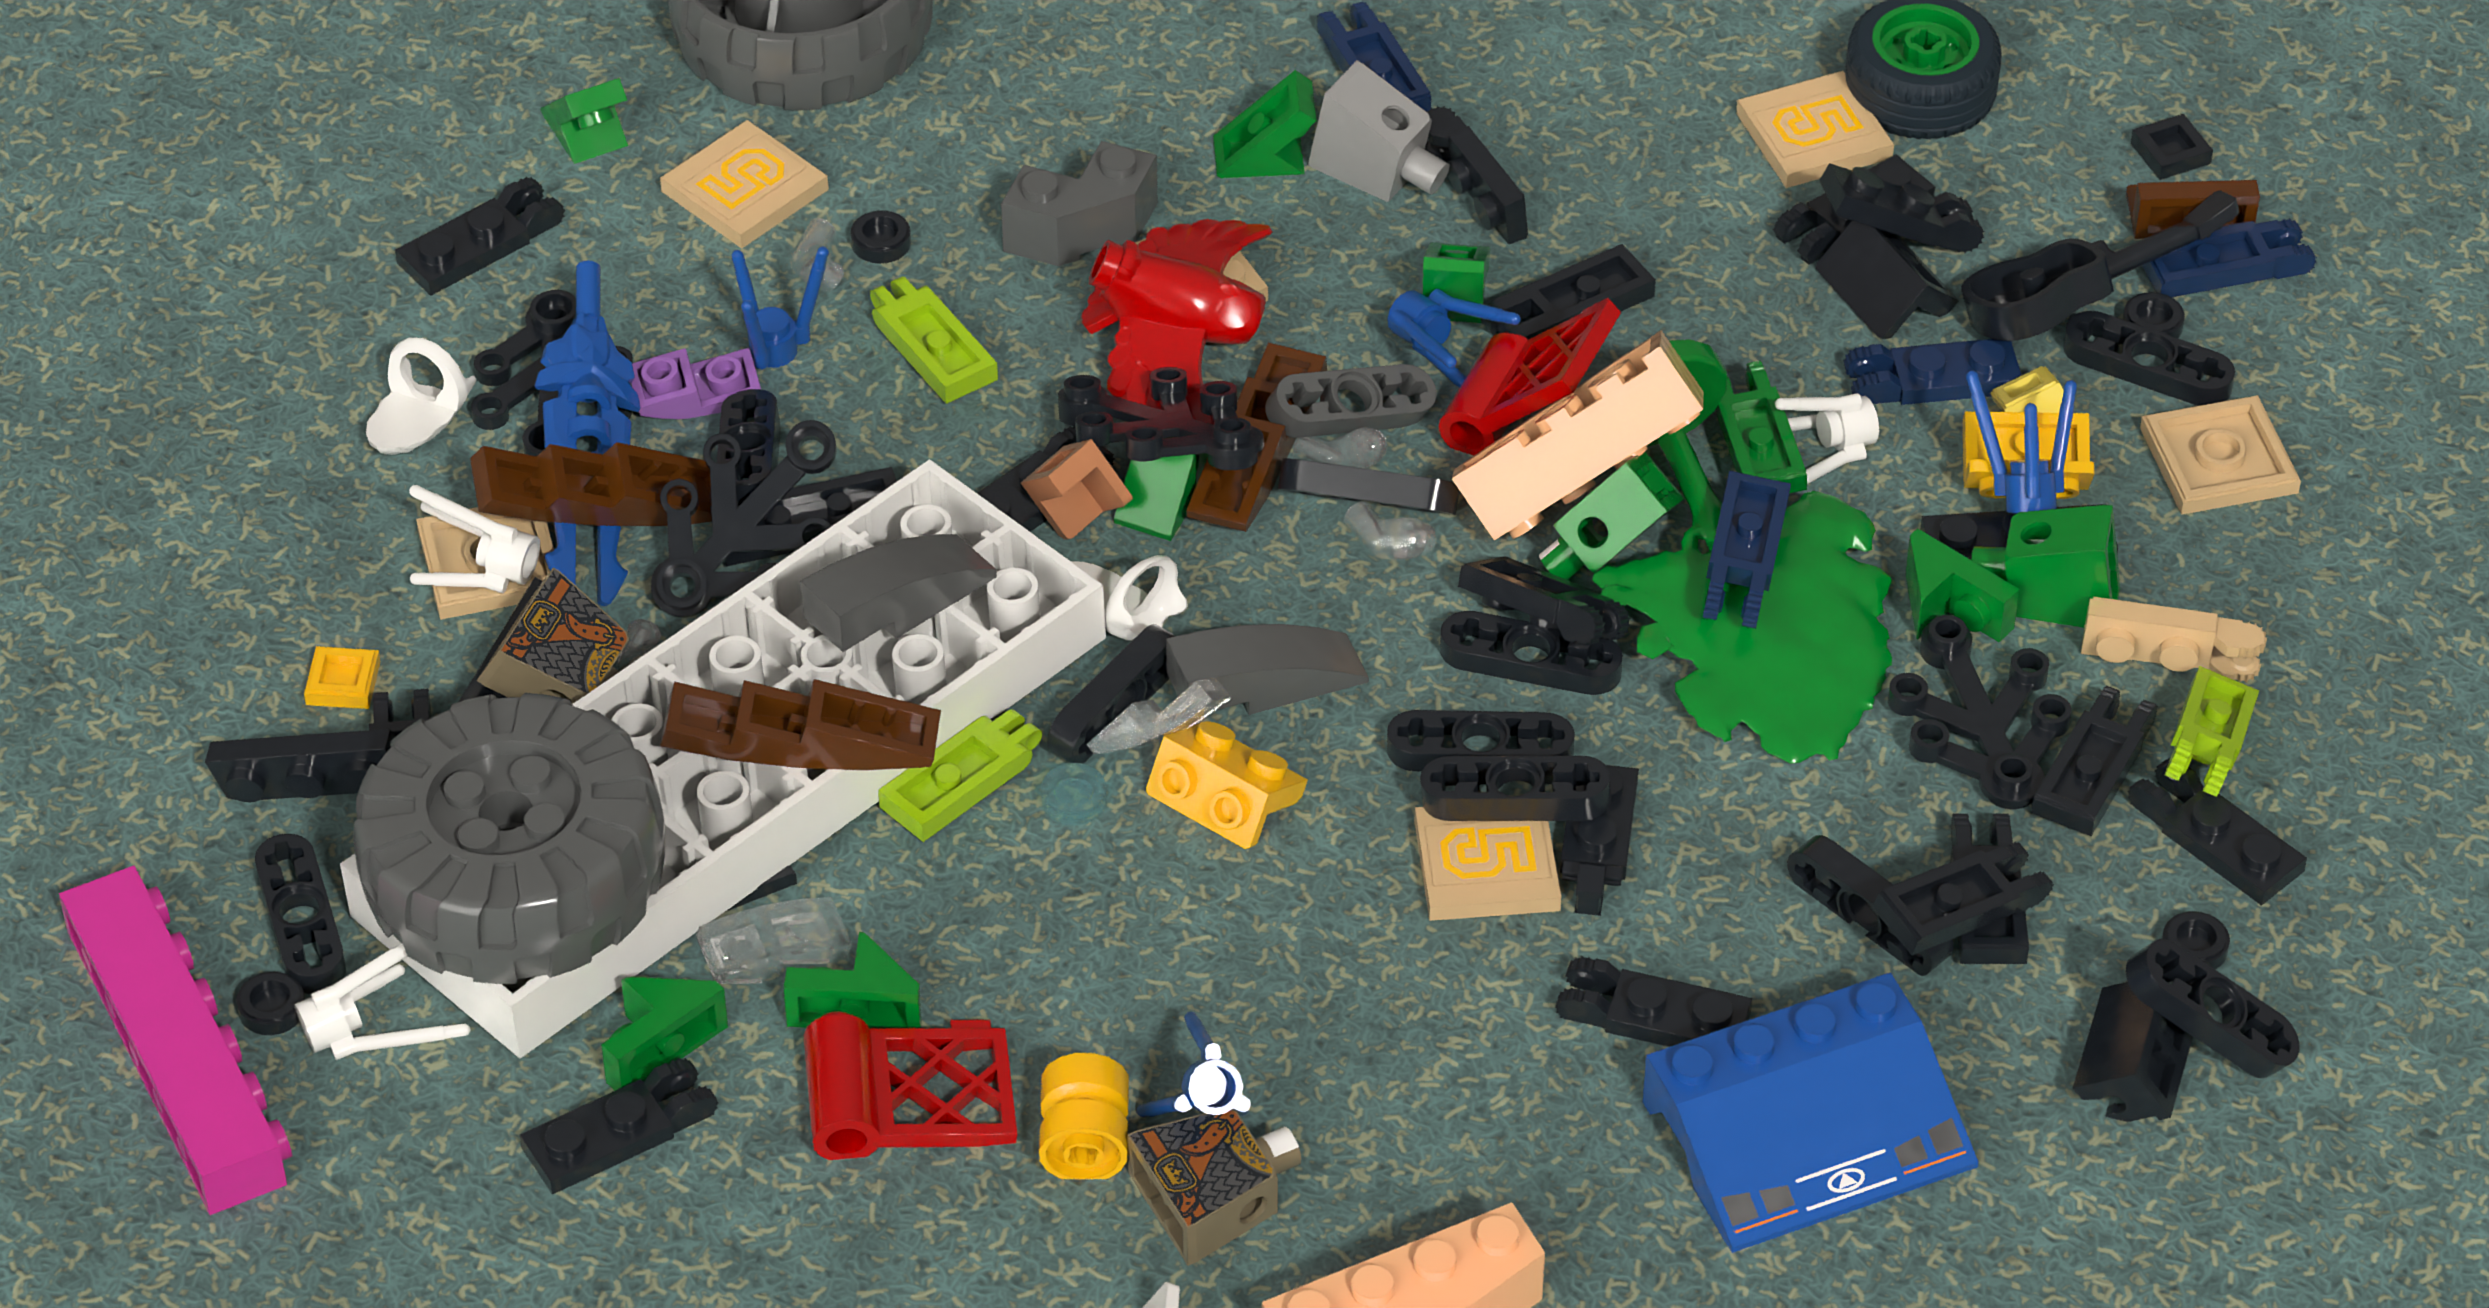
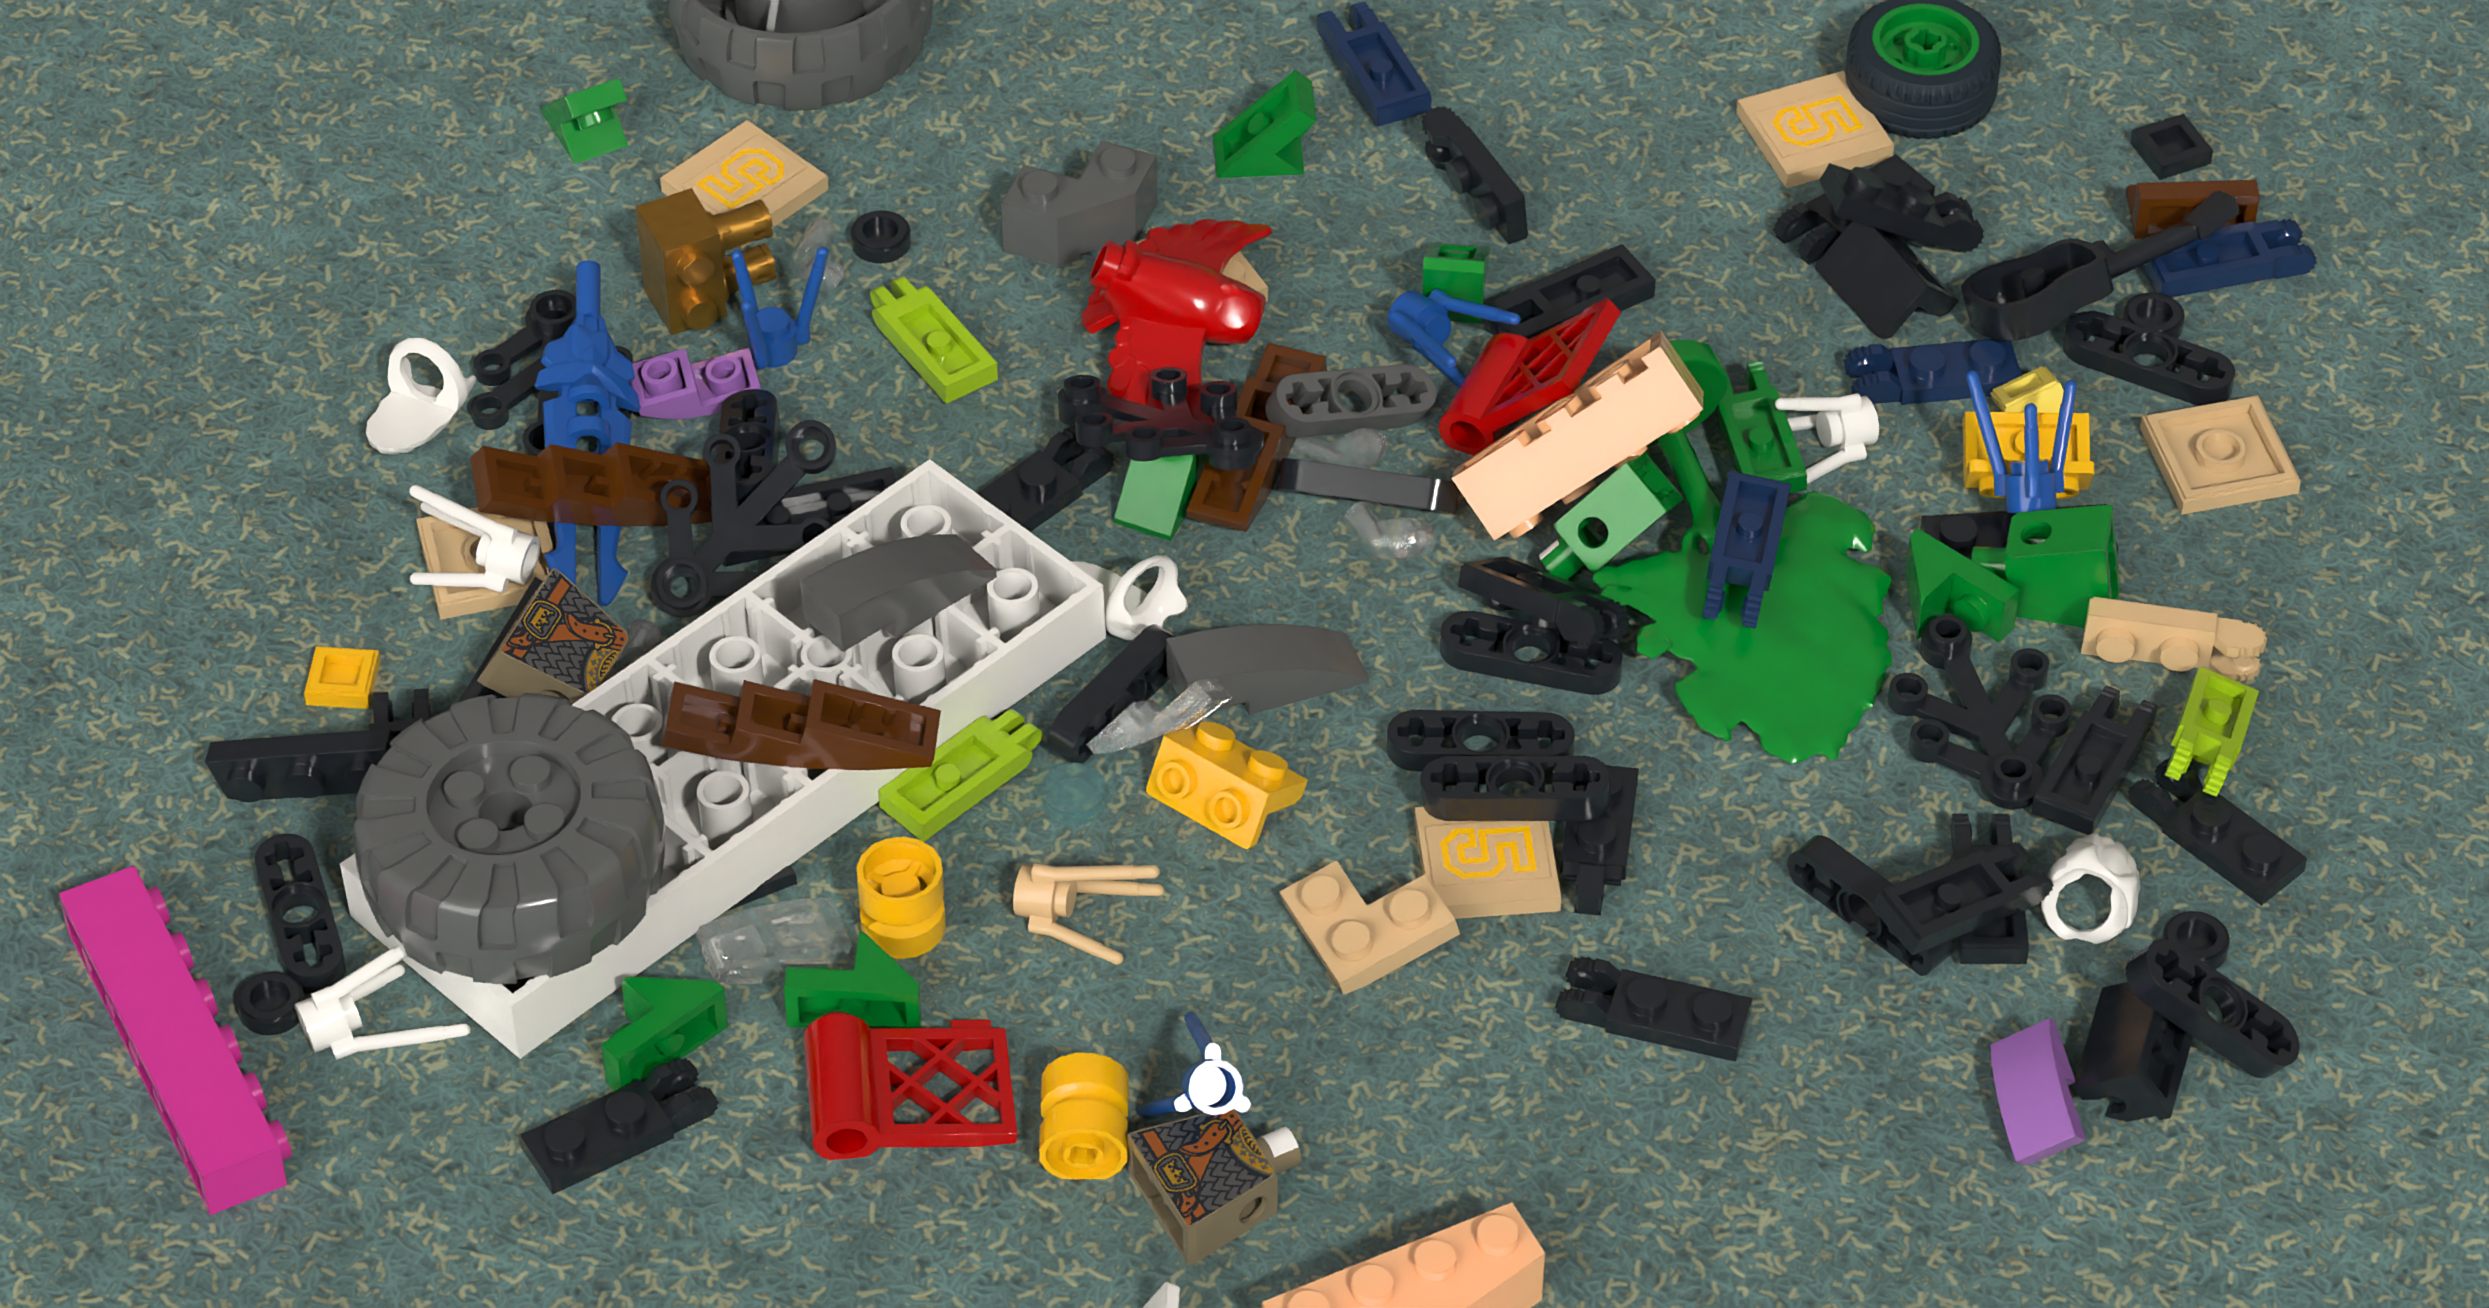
(480, 236): black hinge -> none
(686, 261): none -> pearl gold brick
(901, 896): none -> yellow wheel
(1051, 892): none -> tan plant
(1075, 488): nougat panel -> none
(1363, 940): none -> tan plate
(1374, 137): light grey torso -> none
(1809, 1111): blue piece -> none
(2034, 1092): none -> medium lavender slope
(2105, 860): none -> white piece

